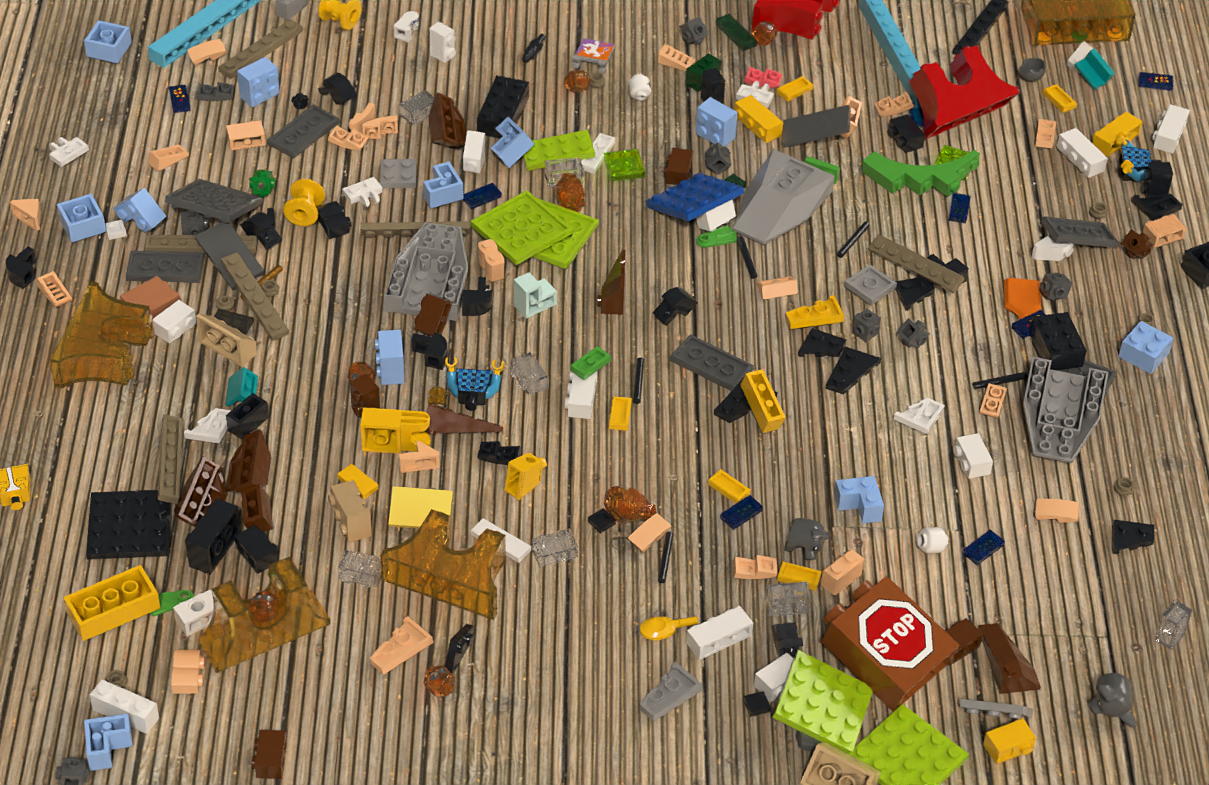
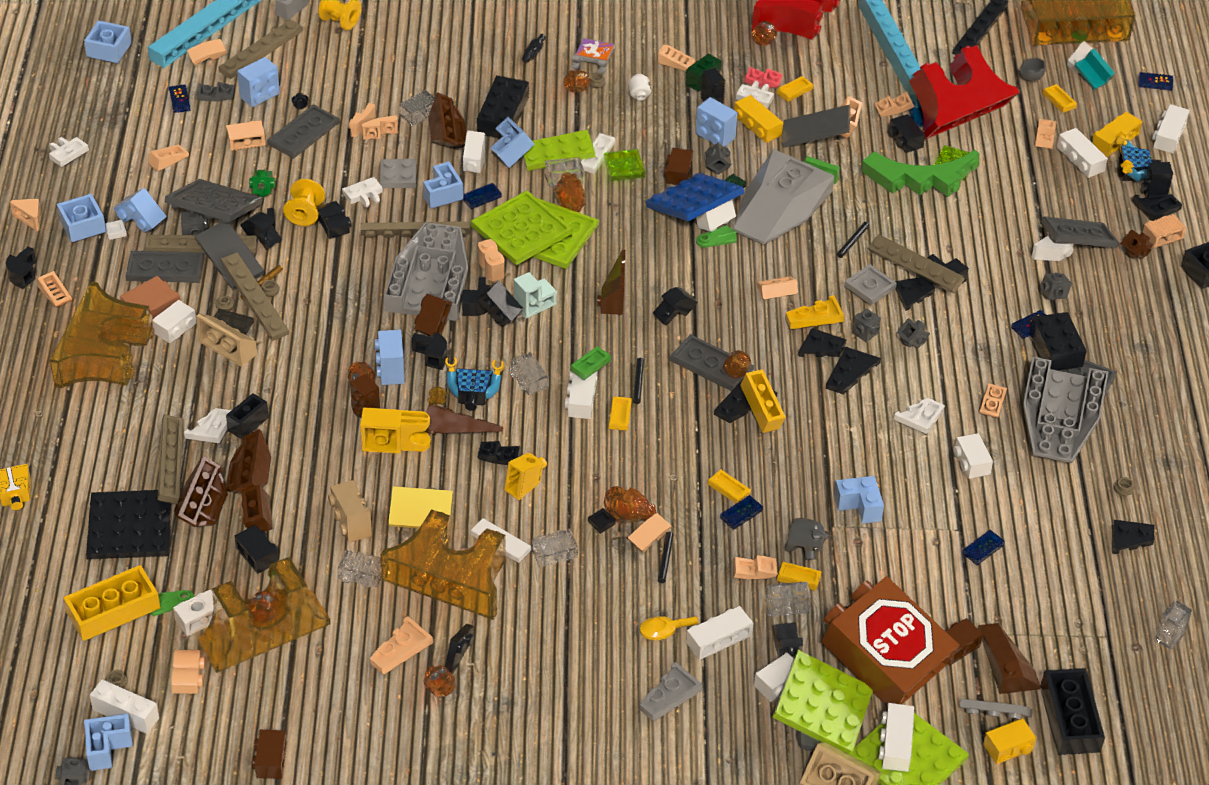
(212, 536): black brick -> none
(241, 386): teal panel -> none
(338, 87): black brick -> none
(346, 139): light nougat slope -> none
(363, 482): yellow tile -> none
(406, 25): white leg -> none
(423, 459): light nougat slope -> none
(442, 42): white brick -> none
(500, 303): none -> black brick
(693, 30): dark grey brick -> none
(736, 32): clear green plate -> none
(737, 364): none -> clear orange head
(747, 258): black bar -> none
(757, 704): black tile -> none
(842, 572): light nougat brick -> none
(897, 737): none -> white brick
(932, 540): white head -> none
(959, 208): clear blue tile -> none
(1000, 380): black bar -> none
(1022, 296): orange tile -> none
(1057, 509): light nougat slope -> none
(1072, 711): none -> black brick
(1099, 210): dark tan plate -> none
(1114, 698): dark grey piece -> none
(1146, 347): light blue brick -> none
(1147, 318): dark tan plate -> none

